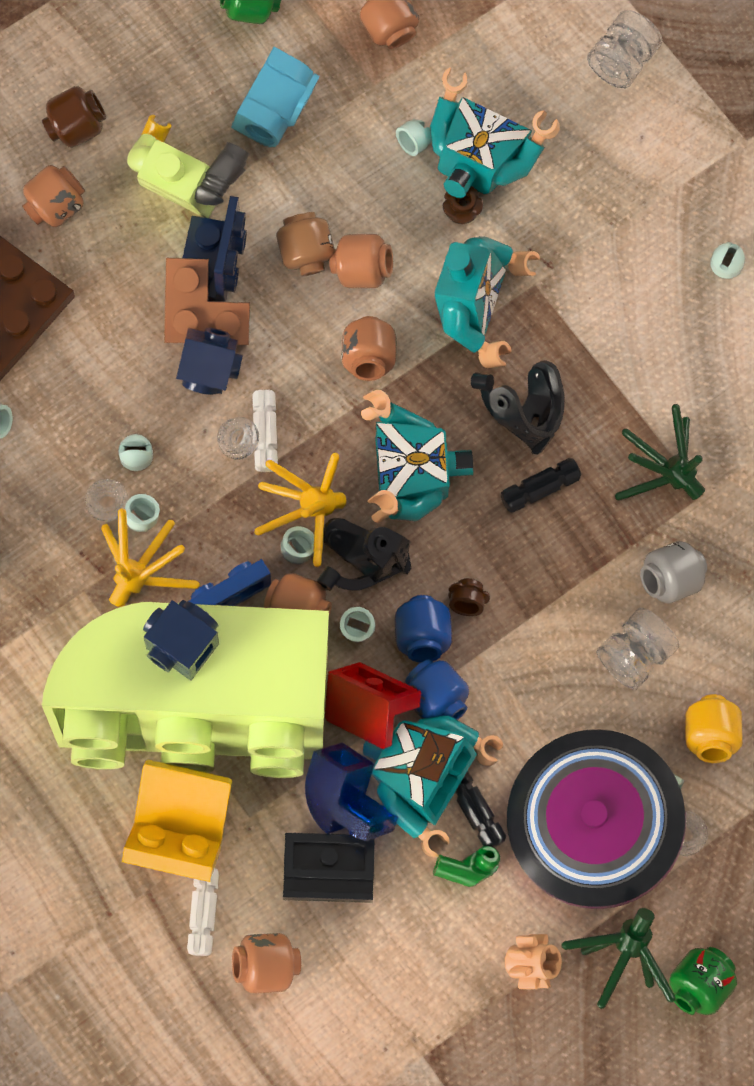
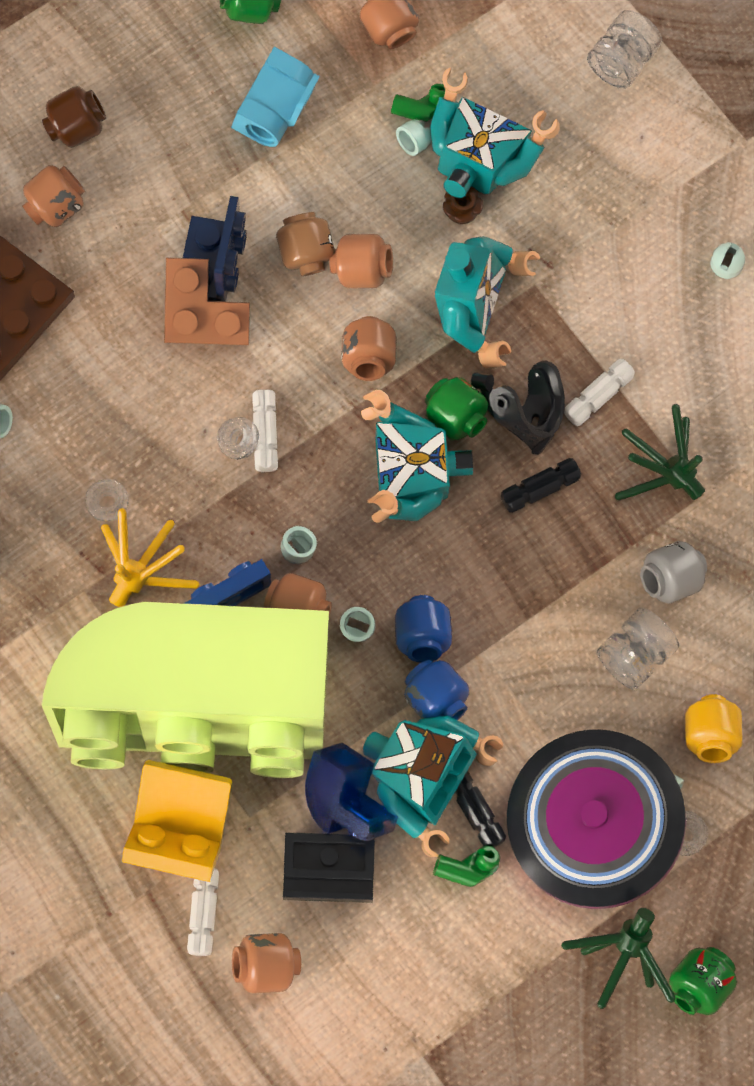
(135, 459): light aqua hinge -> none
(146, 508): light aqua hinge -> none
(180, 637): dark blue brick -> none
(181, 175): yellowish green torso -> none
(208, 361): dark blue brick -> none
(314, 502): yellow plant -> none
(360, 546): black helmet -> none
(367, 701): red panel -> none
(418, 109): none -> green arm
(456, 408): none -> green head
(468, 597): reddish brown plate -> none
(533, 961): light nougat gear -> none
(599, 392): none -> white axle

